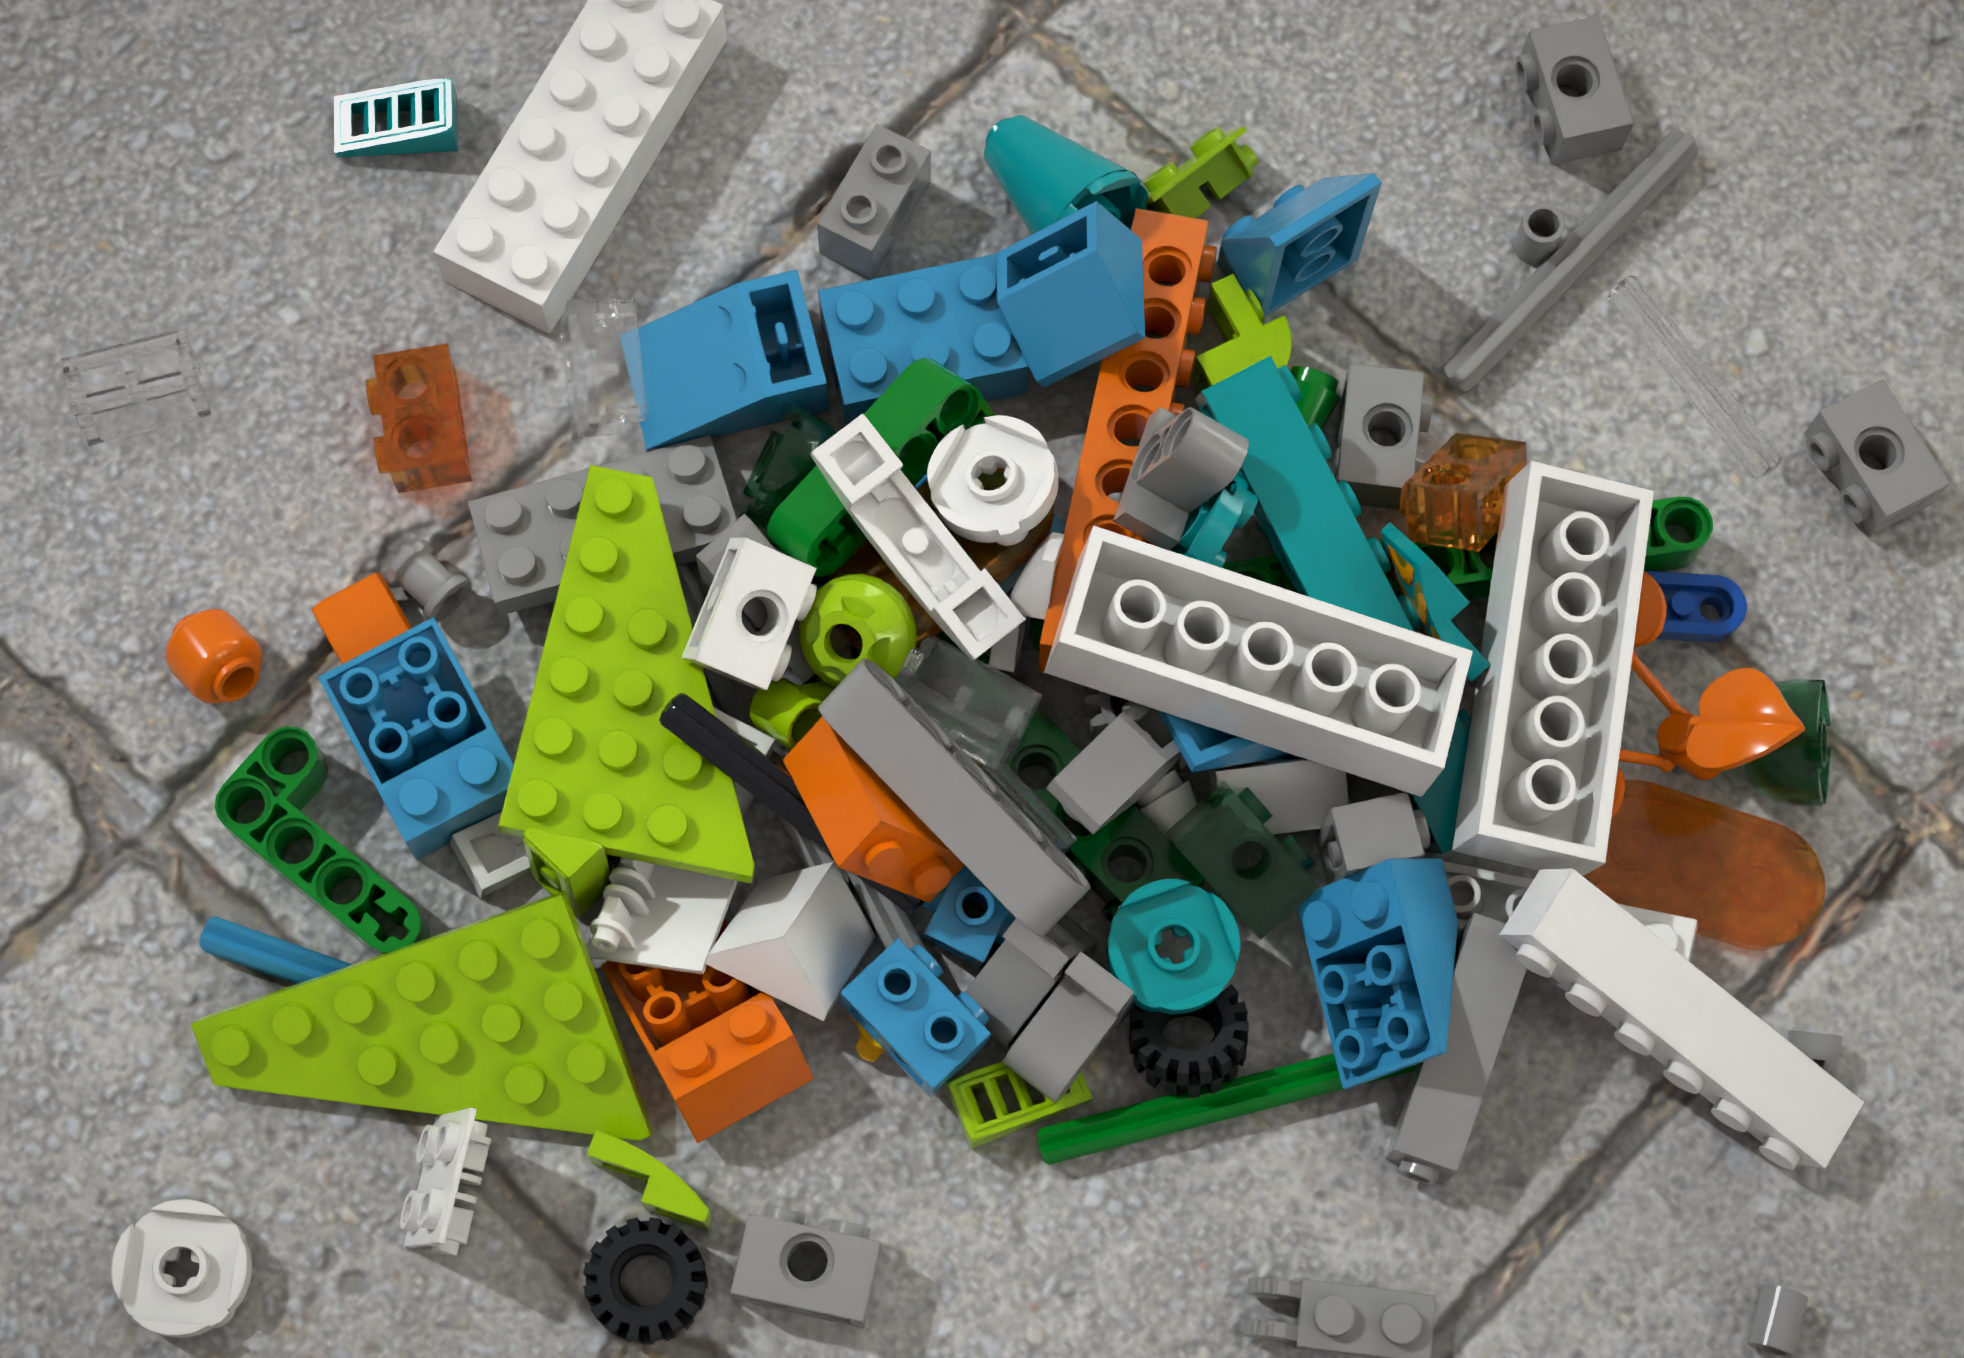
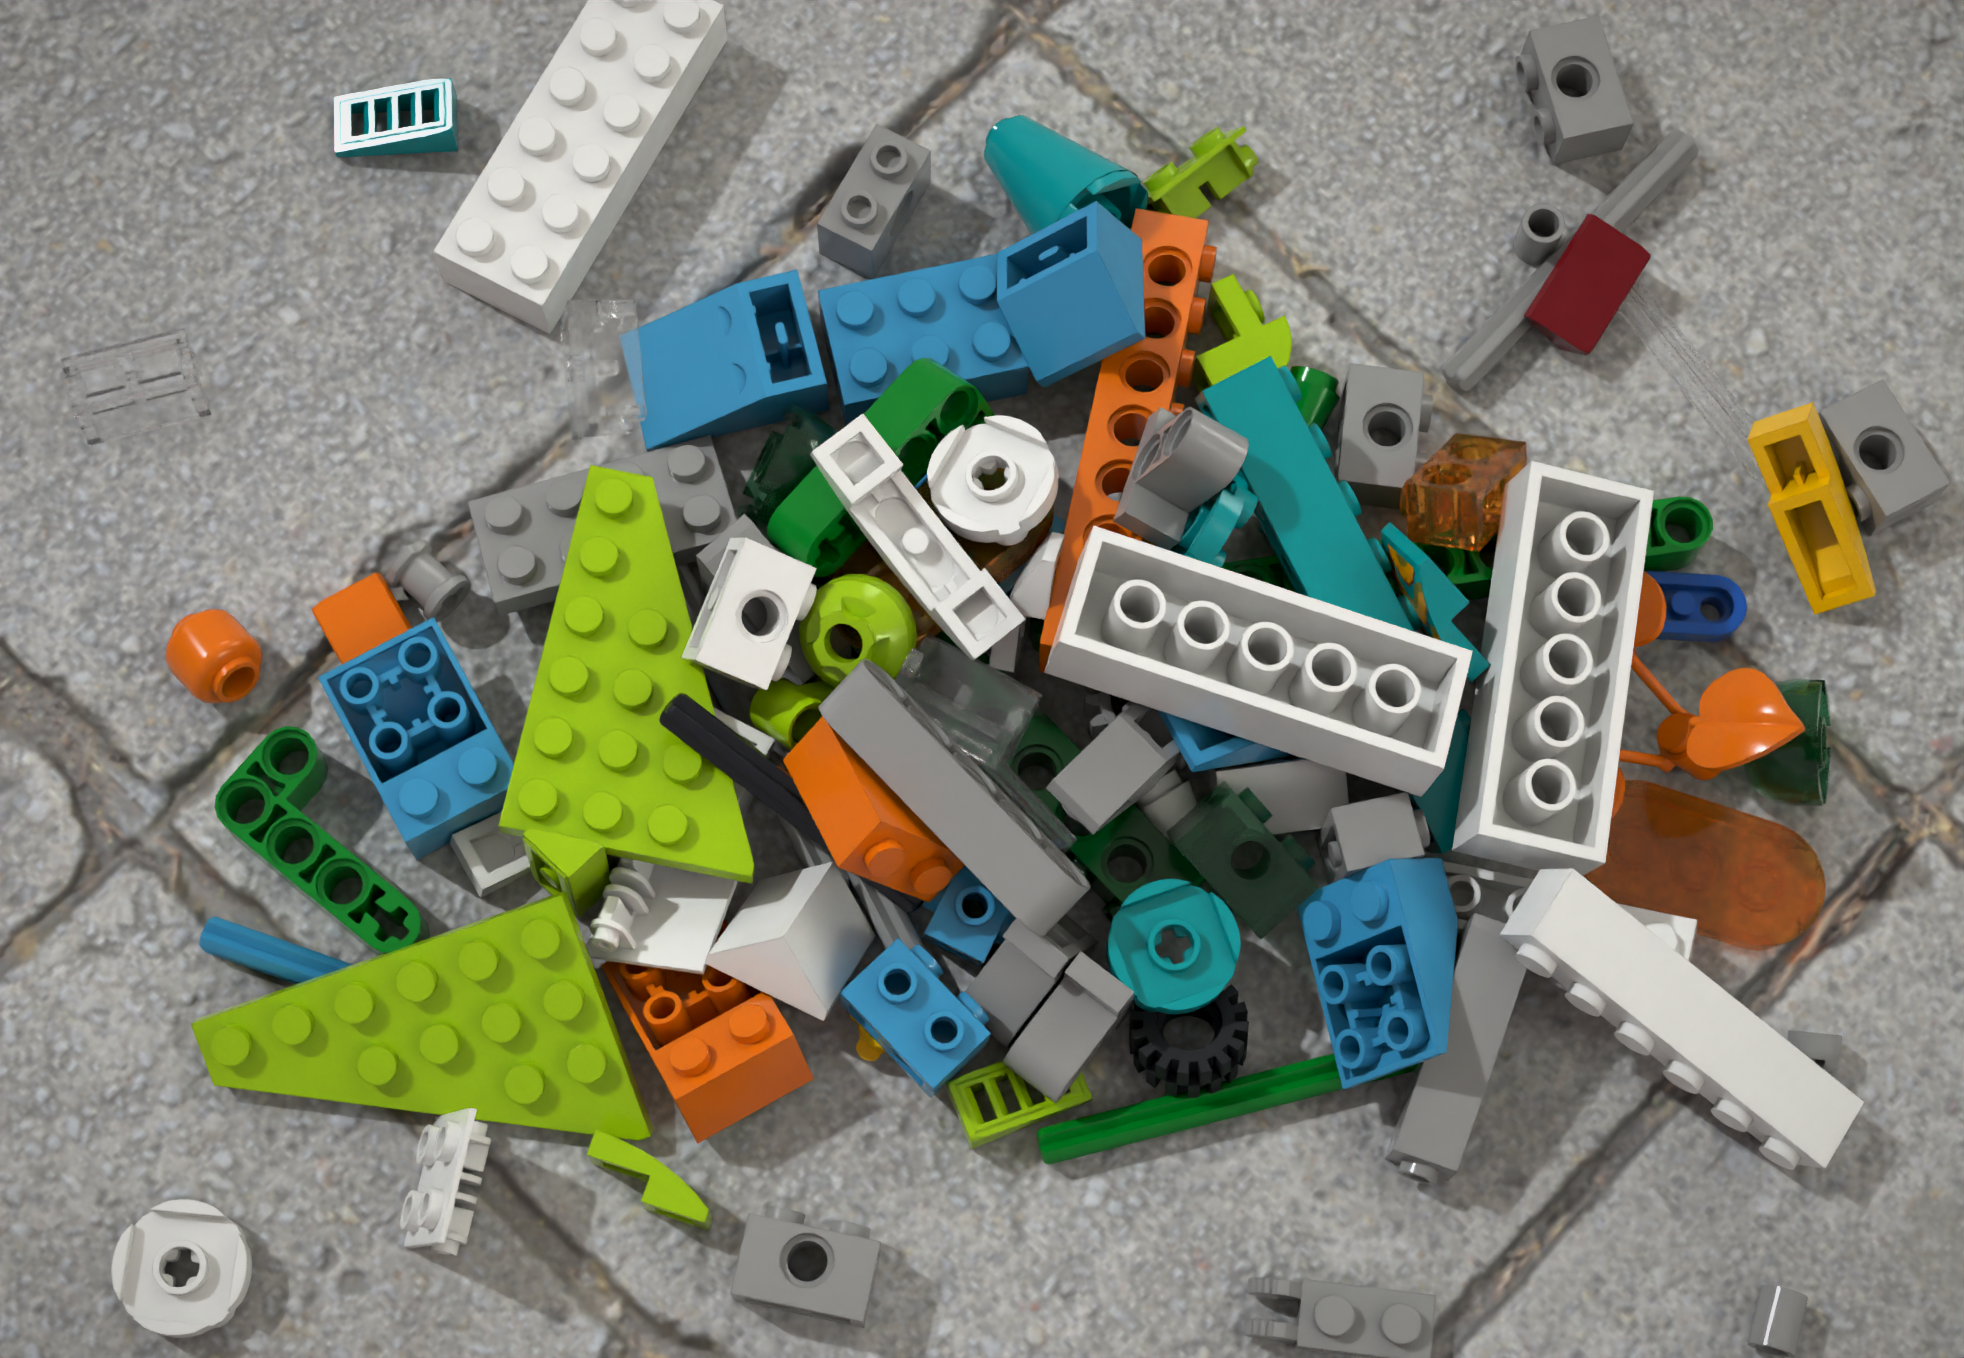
(431, 416): clear orange brick -> none
(611, 1257): black tyre -> none
(1300, 239): dark azure slope -> none
(1587, 286): none -> dark red slope
(1812, 508): none -> yellow slope

